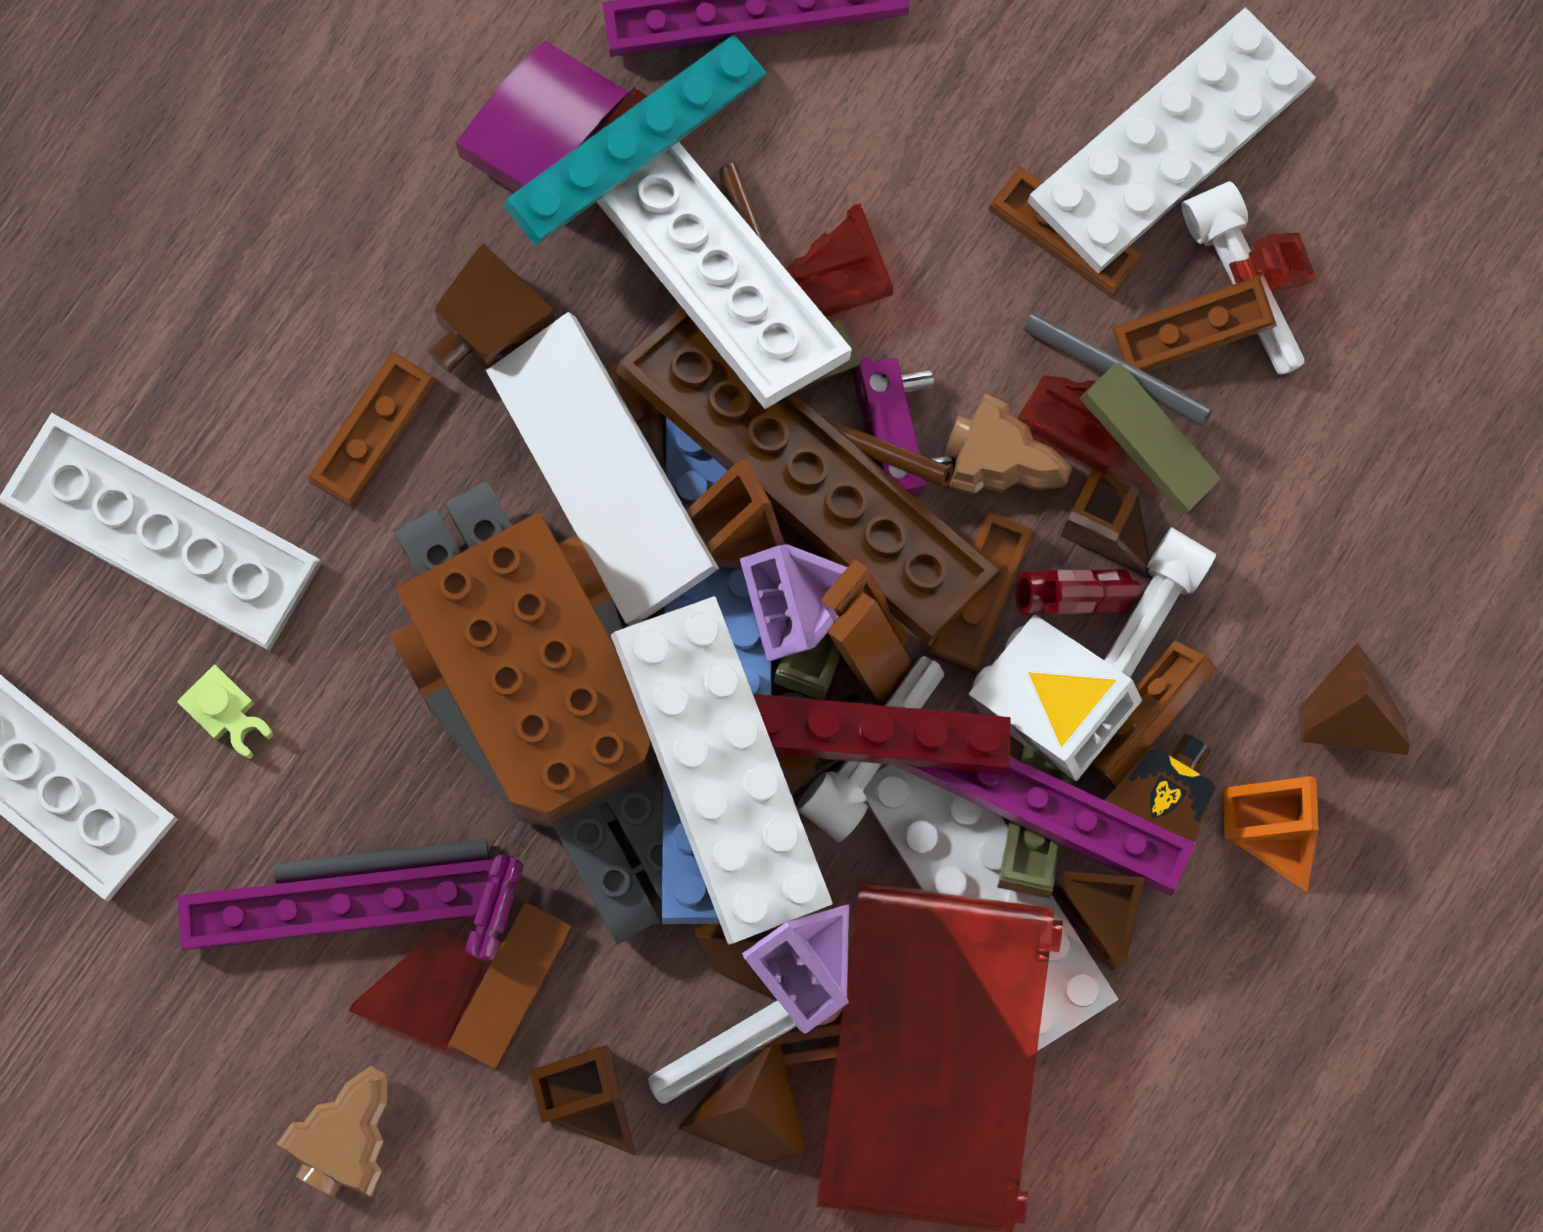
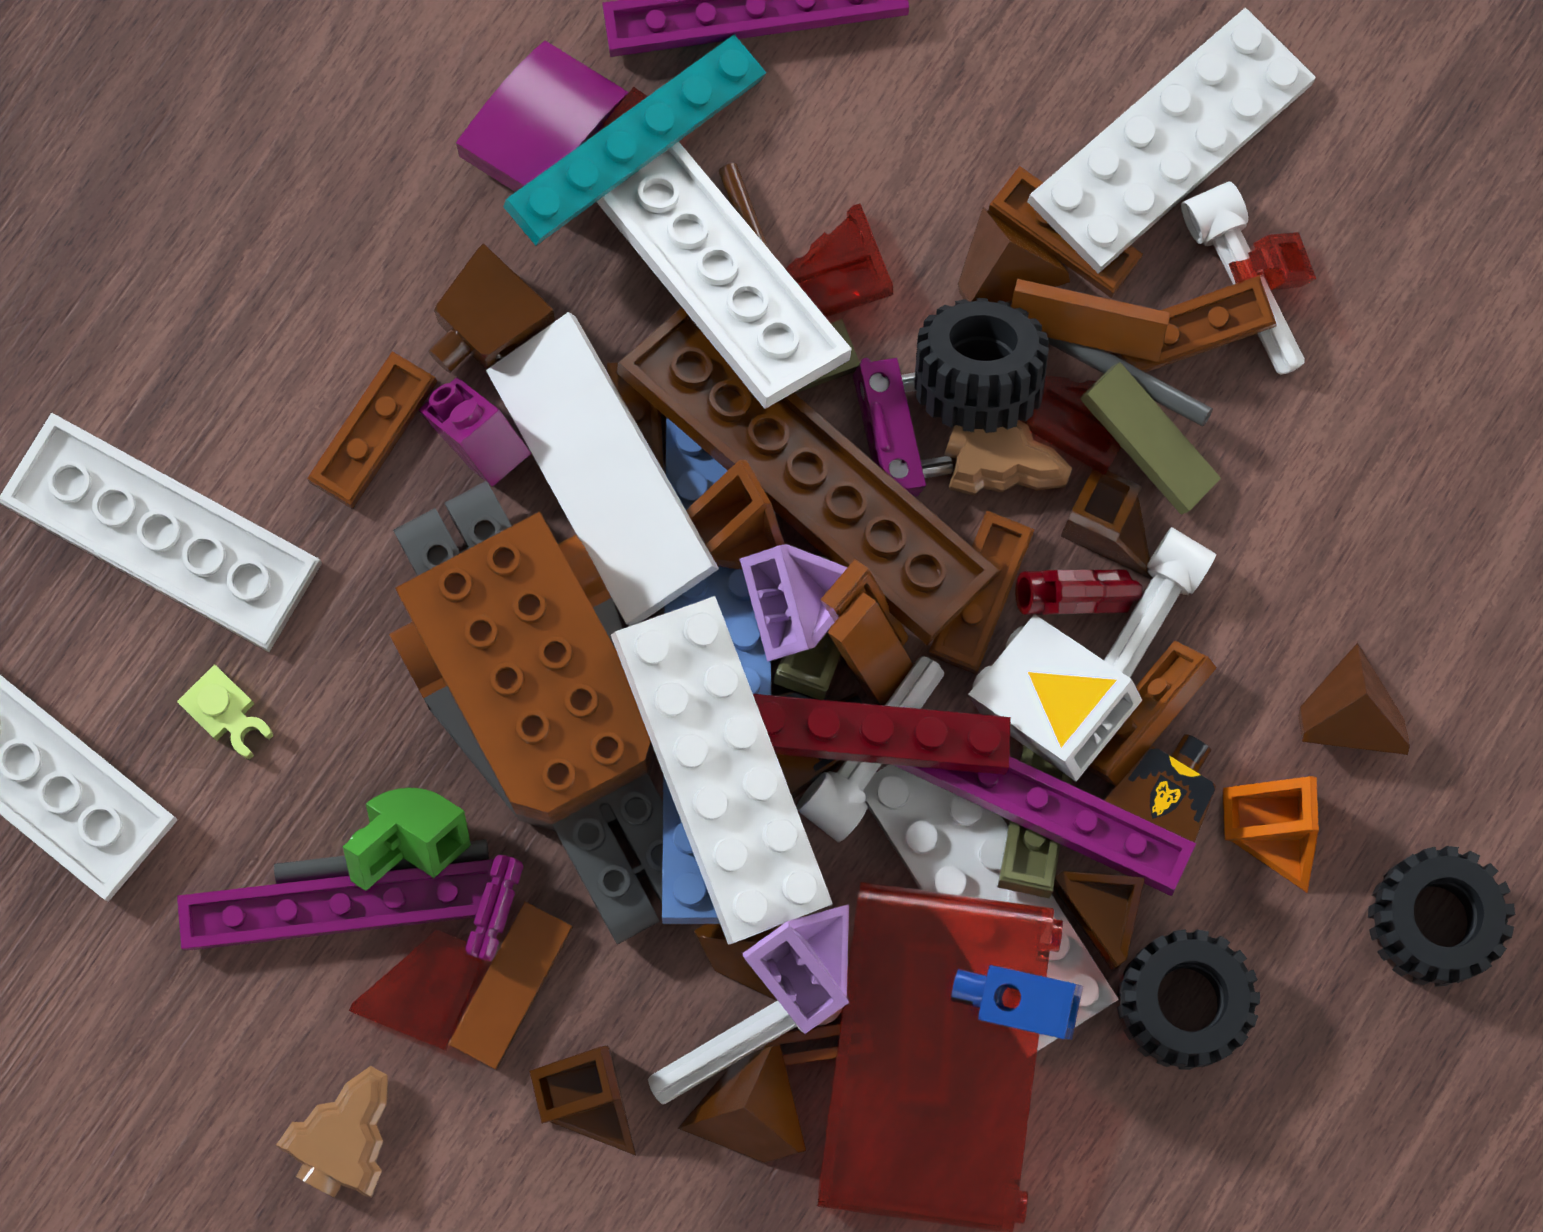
(407, 826): none -> bright green brick
(475, 430): none -> magenta slope
(896, 455): reddish brown piece -> none
(981, 365): none -> black tyre
(1001, 257): none -> reddish brown slope
(1045, 1004): none -> blue torso
(1094, 320): none -> dark orange tile
(1229, 979): none -> black tyre
(1483, 905): none -> black tyre

